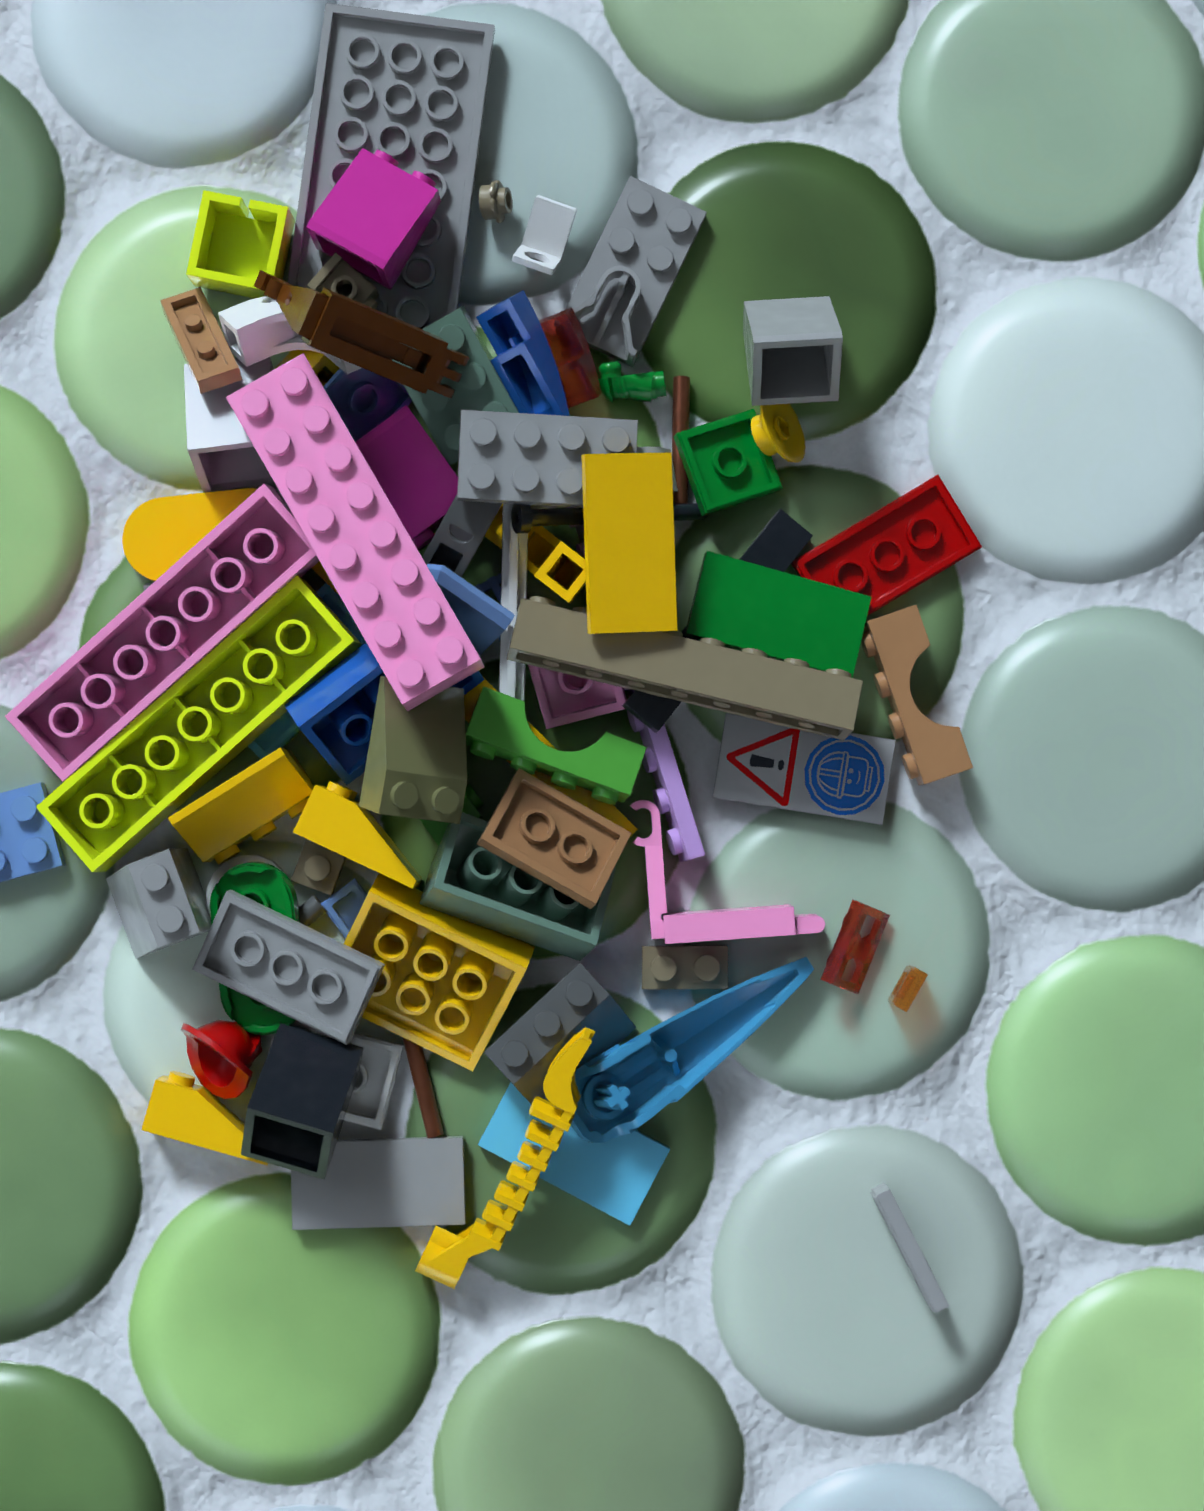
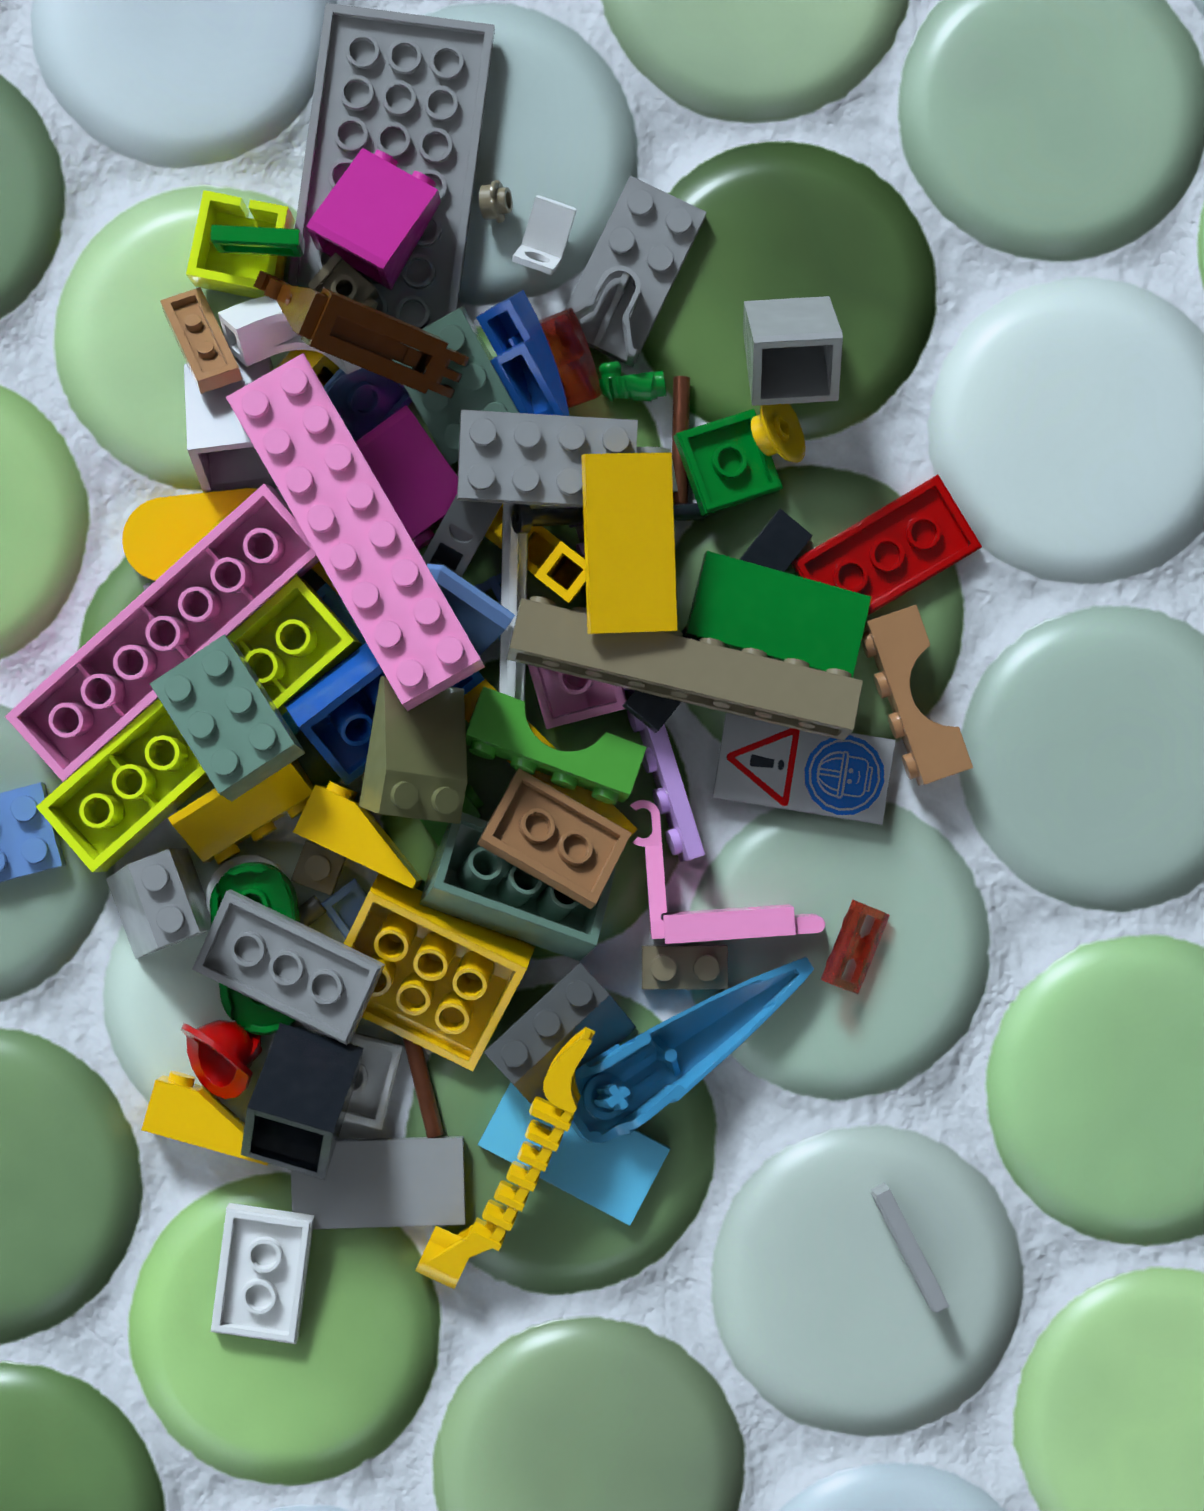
(227, 718): none -> sand green brick
(258, 240): none -> green tile
(262, 1273): none -> white tile
(907, 987): clear orange tile -> none

